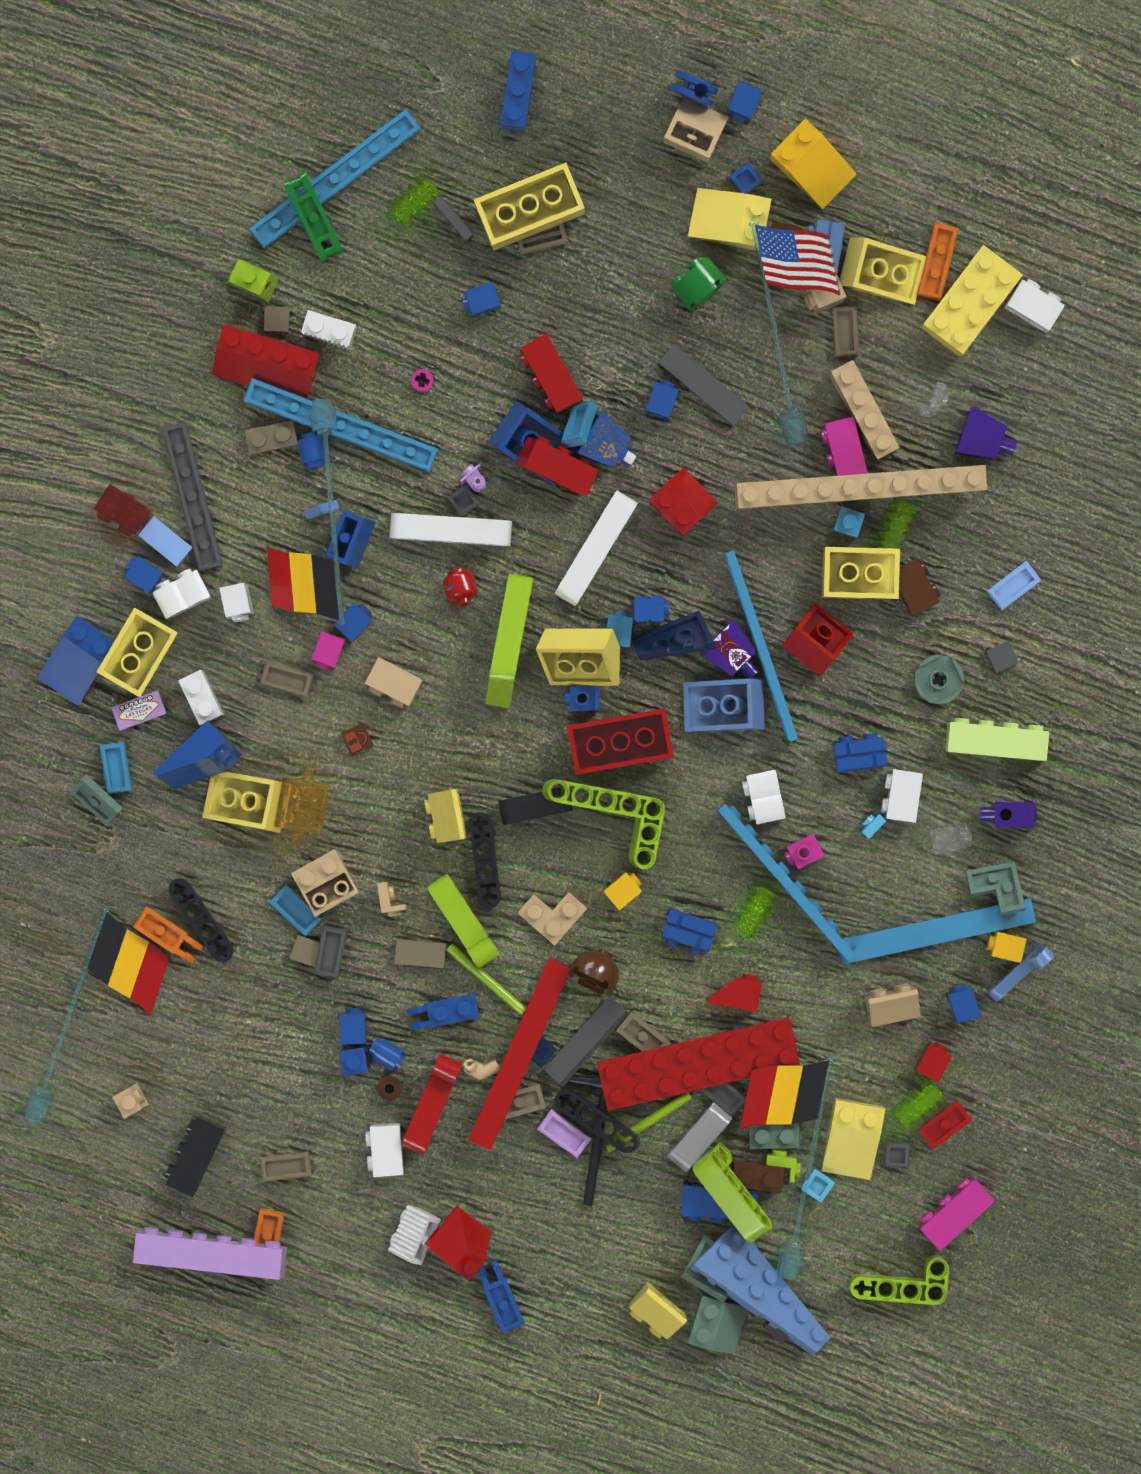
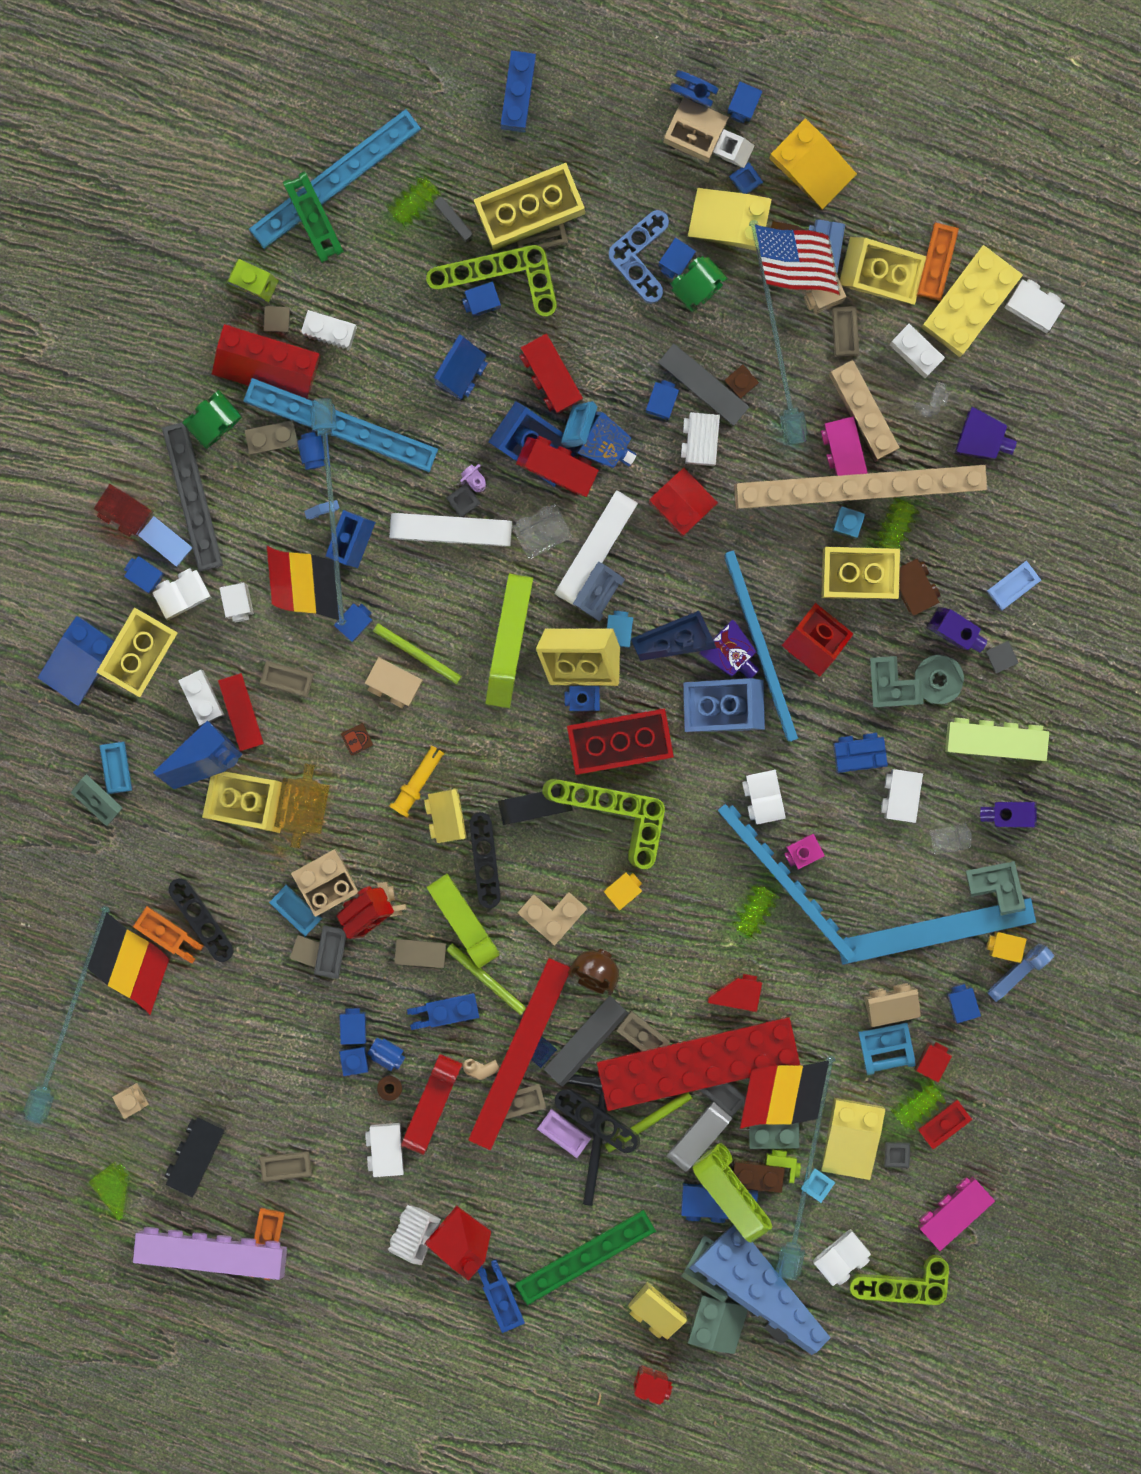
(113, 1188): none -> clear neon green slope
(139, 710): tile -> none
(212, 419): none -> green brick
(241, 712): none -> red tile
(328, 651): dark pink brick -> none
(364, 912): none -> red brick
(410, 792): none -> yellow pin
(417, 653): none -> lime bar
(428, 376): dark pink bush -> none
(460, 587): red head -> none
(461, 368): none -> blue slope
(500, 269): none -> lime beam
(541, 531): none -> clear bracket
(585, 1257): none -> green tile
(598, 591): none -> sand blue plate
(631, 259): none -> medium blue beam
(650, 609): blue brick -> none
(652, 1385): none -> red brick
(676, 259): none -> blue brick
(688, 930): blue brick -> none
(701, 439): none -> white brick
(733, 148): none -> white brick
(741, 381): none -> reddish brown plate
(842, 1258): none -> white brick
(871, 825): medium azure plate -> none
(885, 1040): none -> dark azure plate
(888, 690): none -> sand green plate
(916, 351): none -> white brick
(950, 625): none -> dark purple torso

